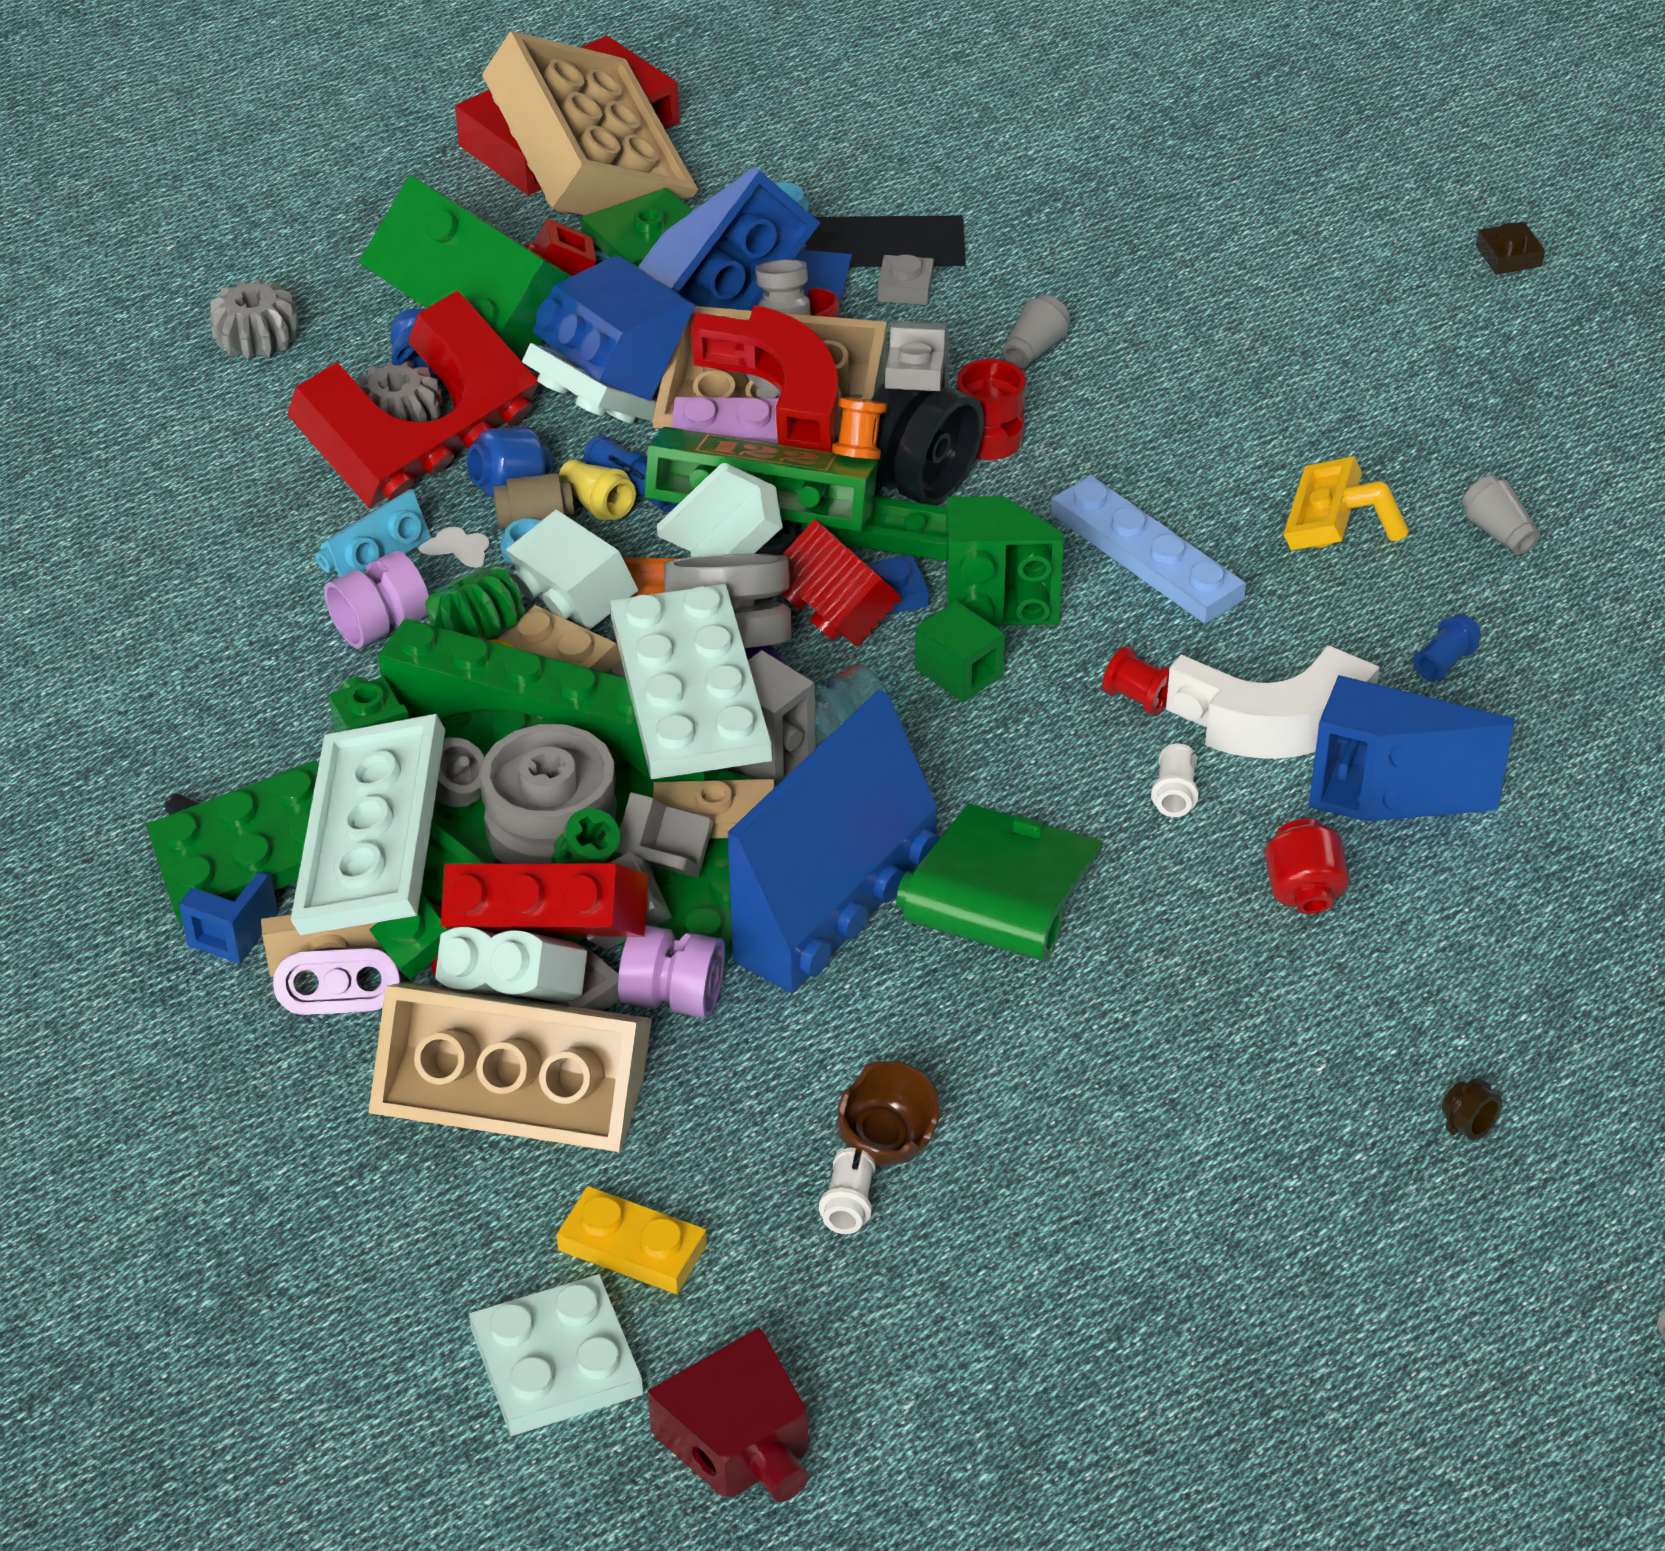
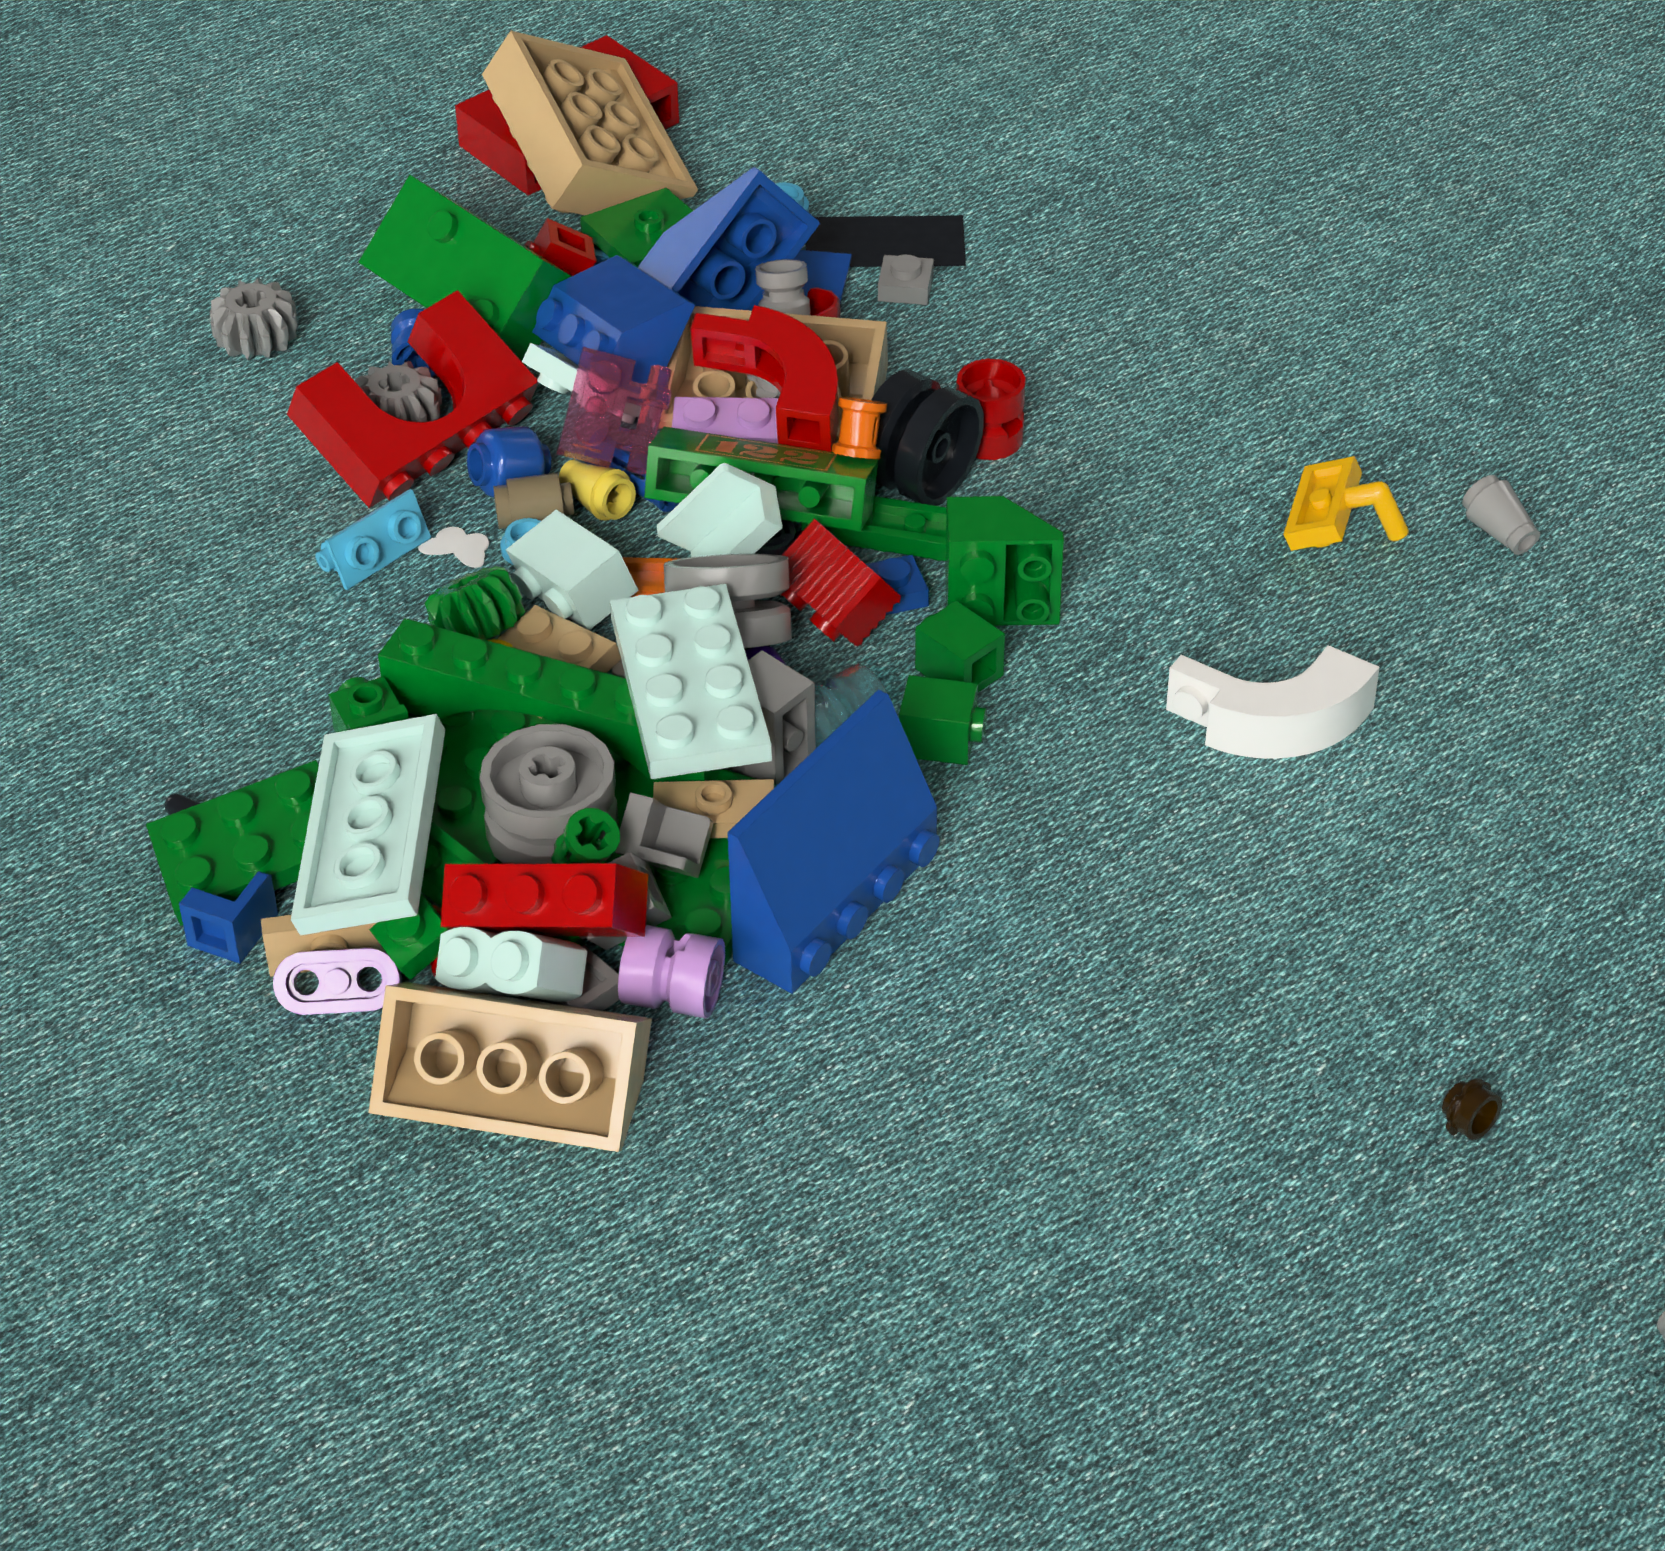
(370, 602): lavender wheel -> none
(459, 773): light grey hat -> none
(555, 1354): light aqua plate -> none
(597, 408): none -> clear pink plate
(632, 1240): yellow plate -> none
(735, 1420): dark red torso -> none
(846, 1202): white pin -> none
(889, 1112): reddish brown hair -> none
(918, 356): light grey arch -> none
(942, 718): none -> green brick
(998, 881): green door -> none
(1037, 329): light grey cone -> none
(1137, 680): red bush -> none
(1148, 549): light blue plate -> none
(1175, 789): white pin -> none
(1306, 866): red head -> none
(1406, 755): blue slope -> none
(1455, 638): blue pin -> none
(1510, 248): dark brown plate -> none

